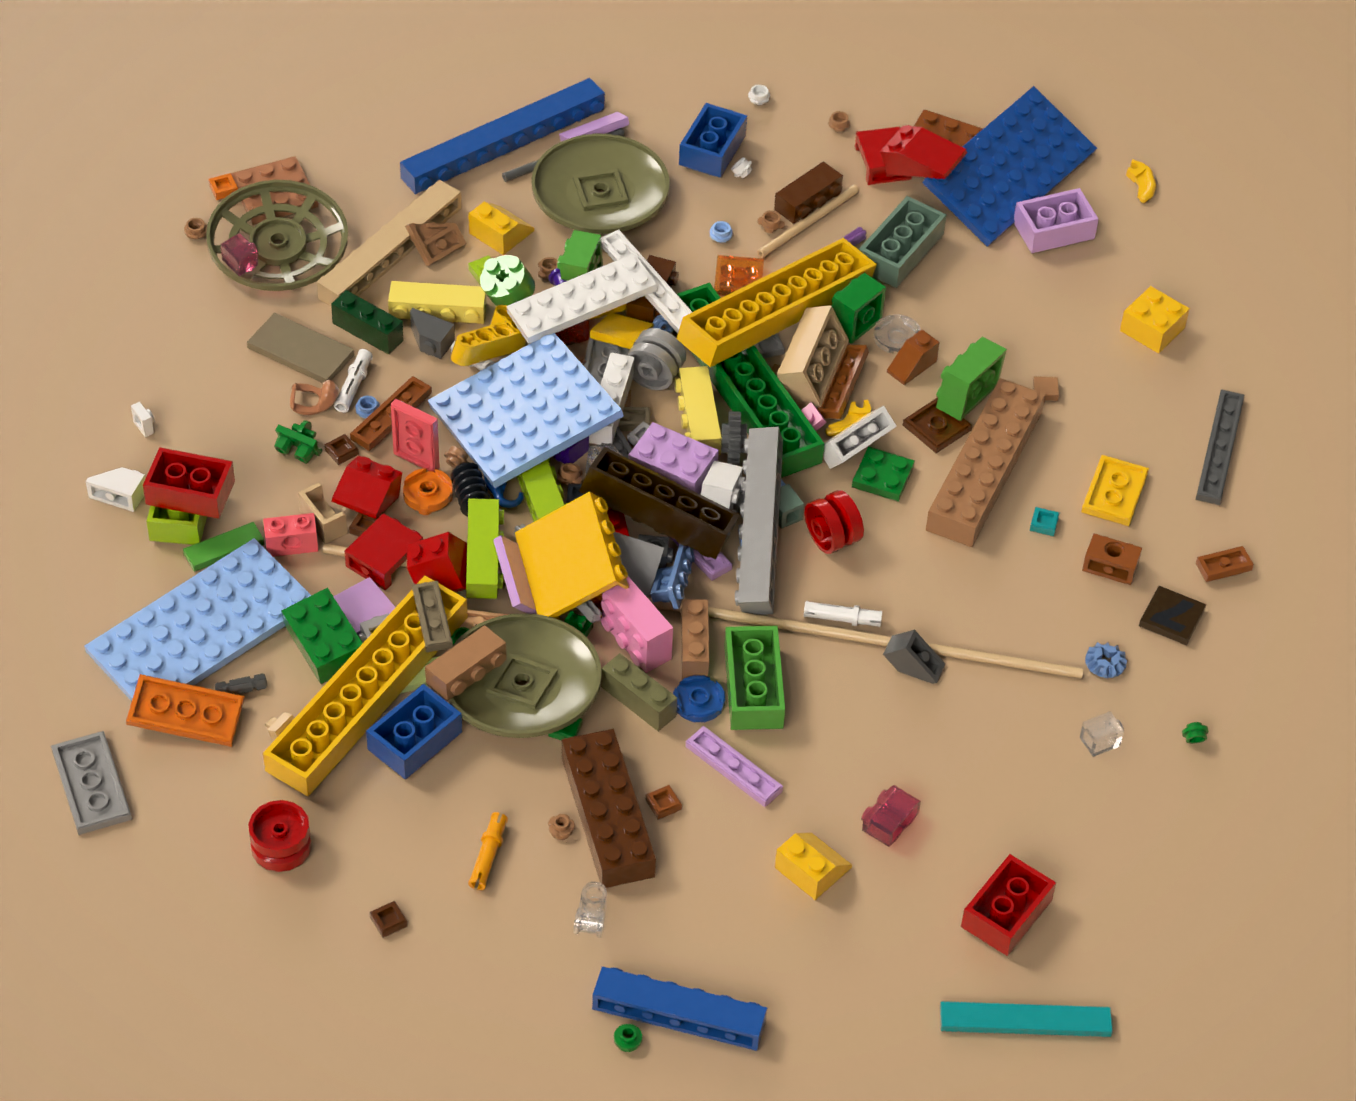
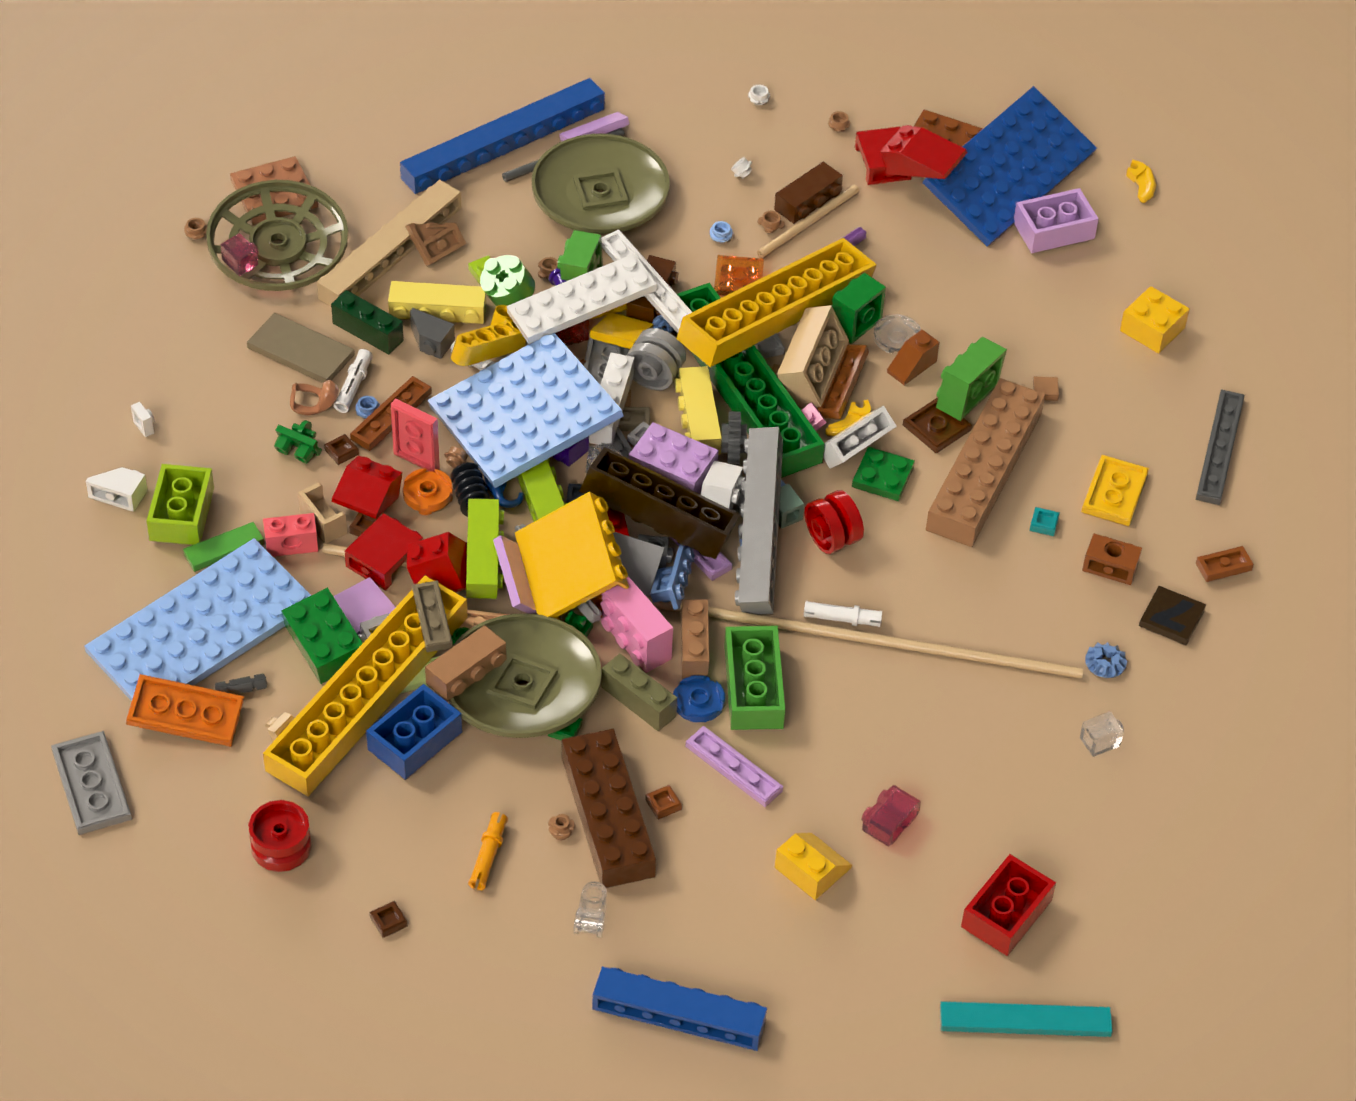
(189, 482): red brick -> none
(222, 186): orange plate -> none
(497, 227): yellow slope -> none
(570, 474): medium nougat plate -> none
(627, 1044): green plate -> none
(712, 140): blue brick -> none
(903, 240): sand green brick -> none
(914, 657): dark grey slope -> none
(1195, 732): green plate -> none

